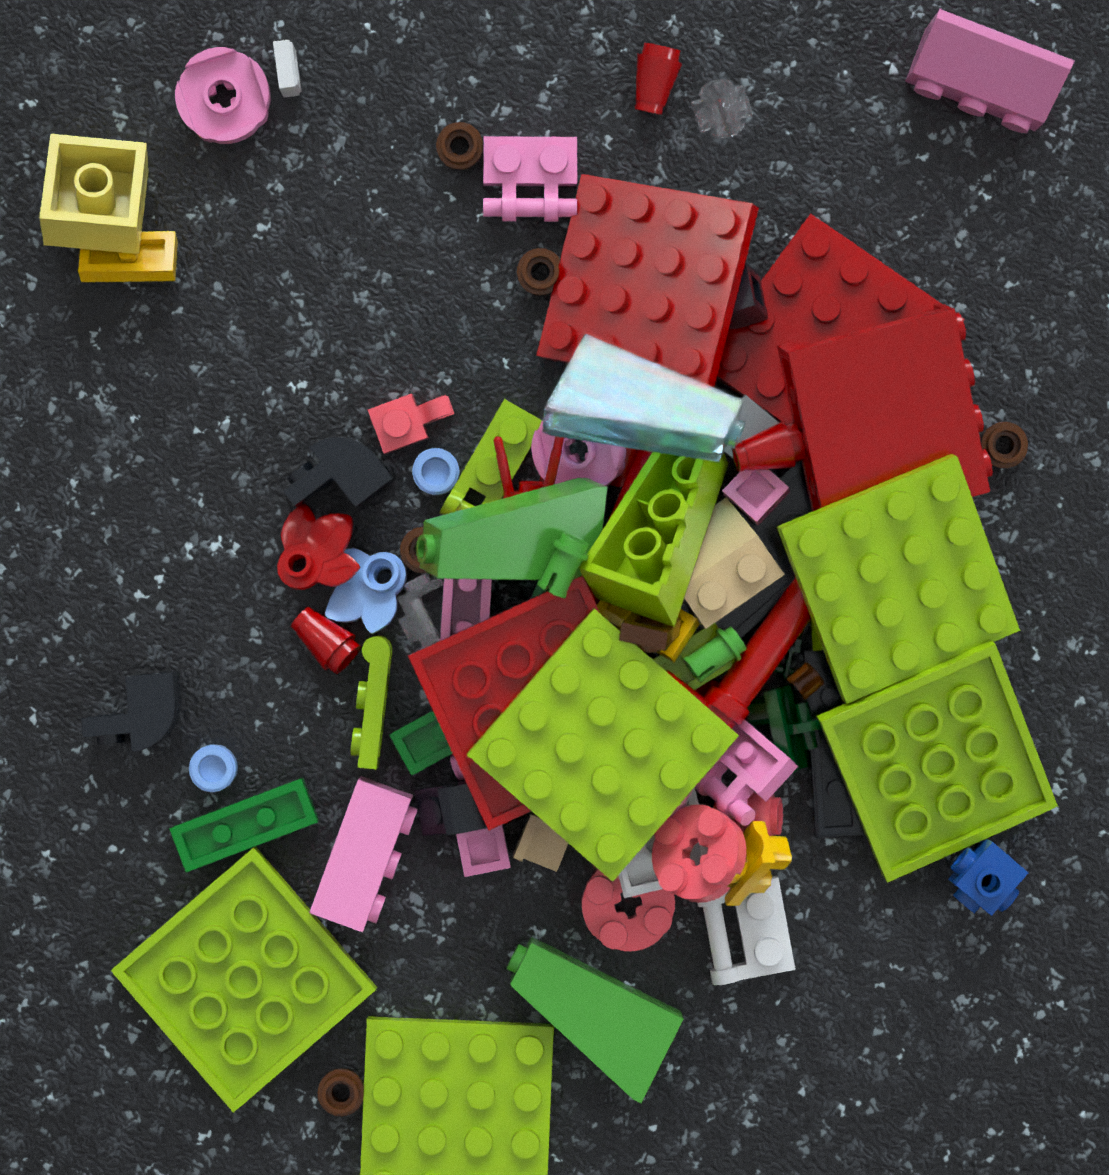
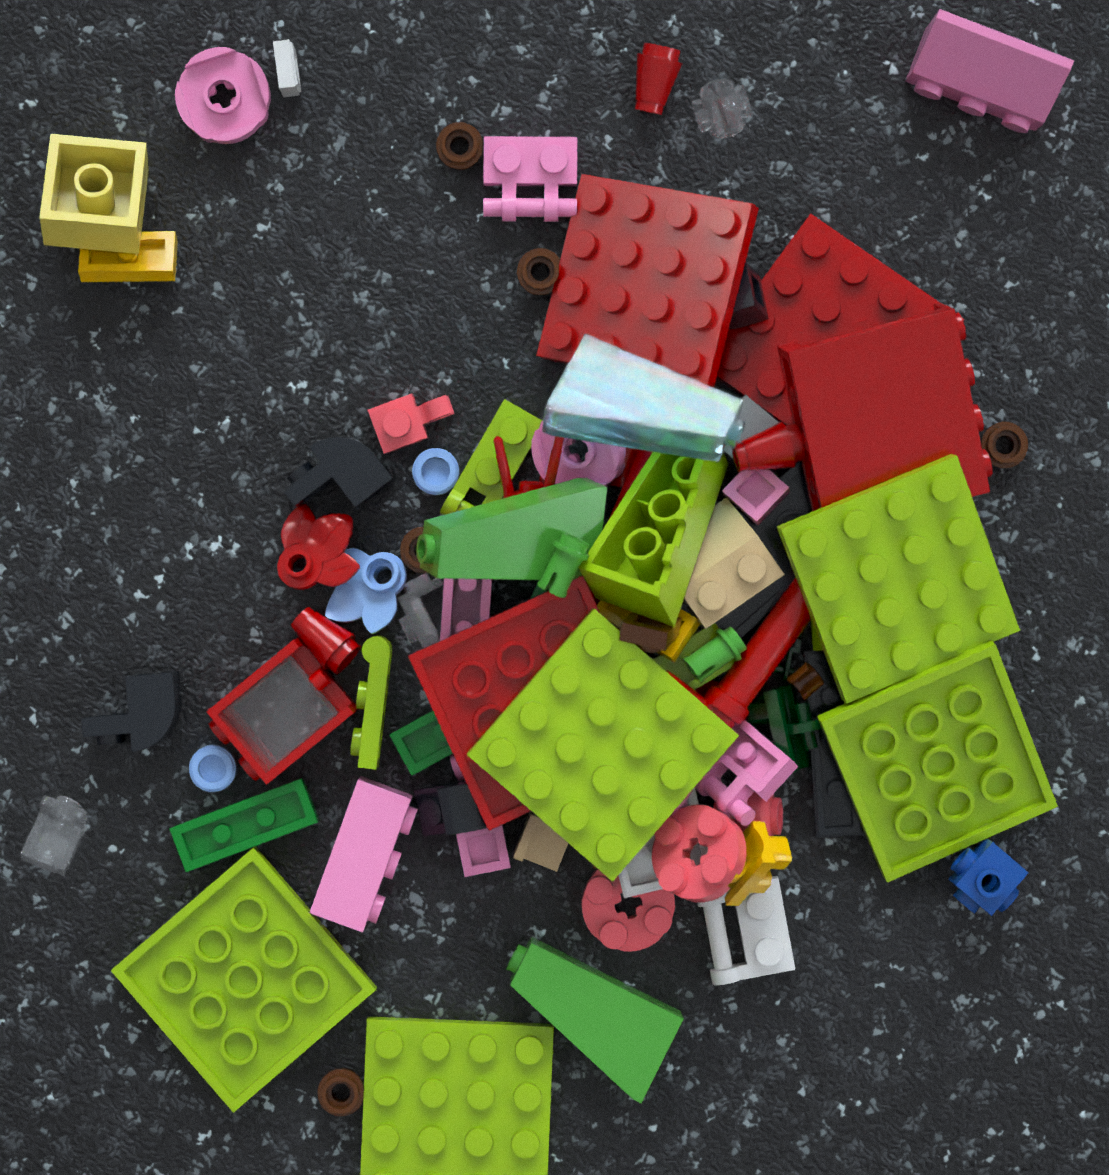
(55, 834): none -> clear bracket
(280, 711): none -> window

